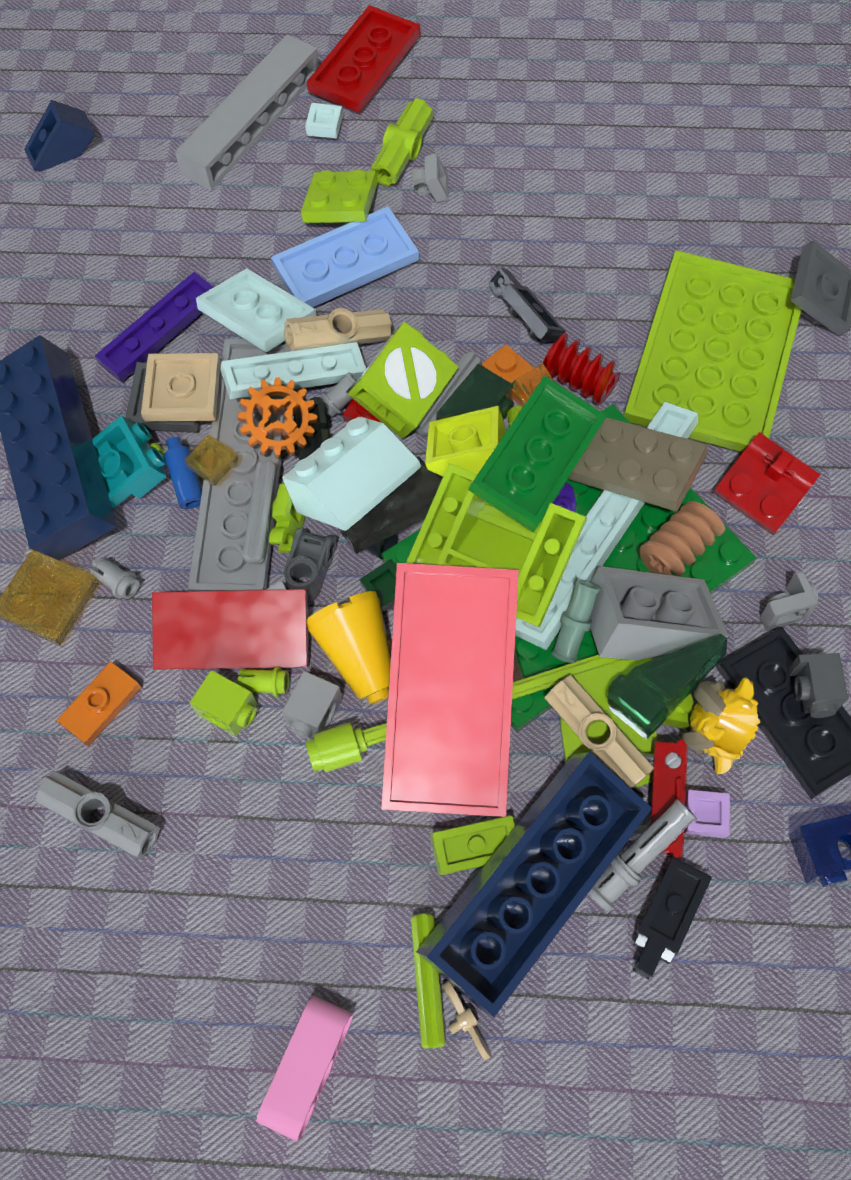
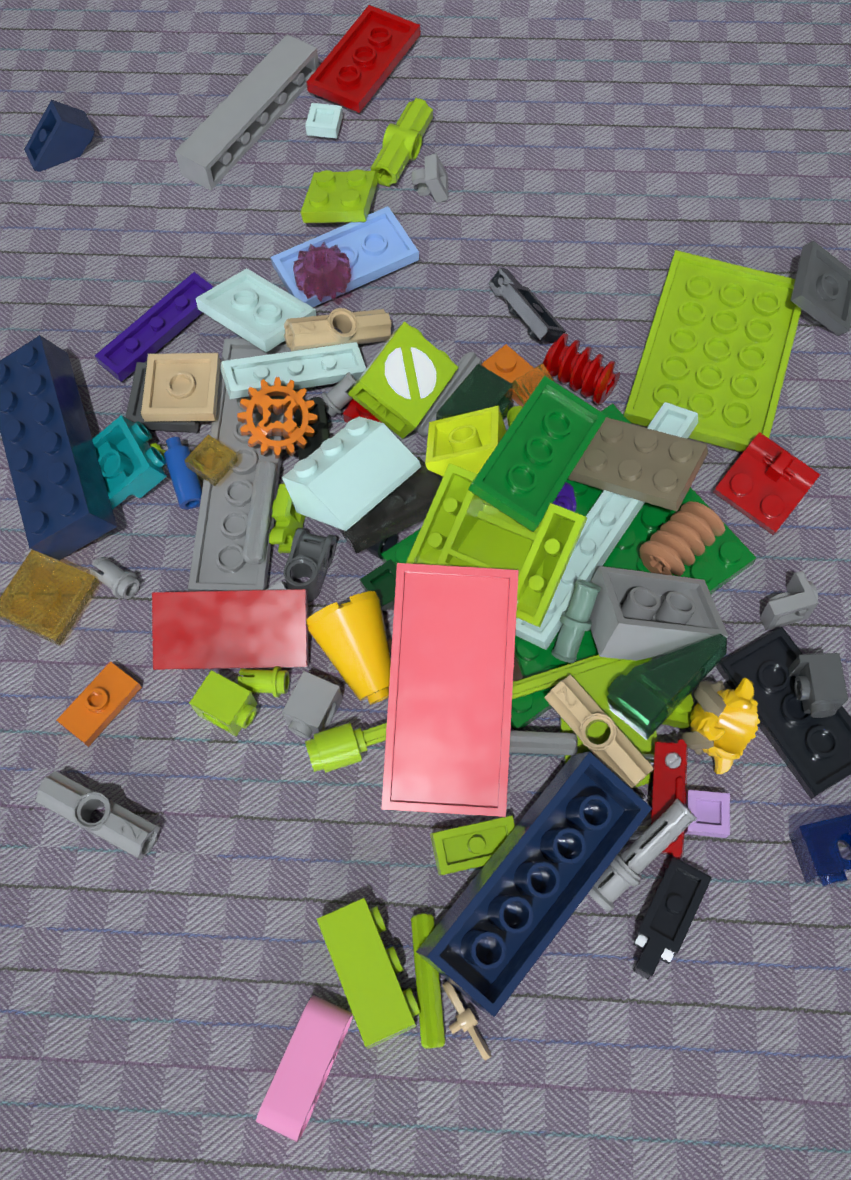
(322, 271): none -> clear pink gear
(368, 972): none -> lime brick
(543, 743): none -> light grey axle

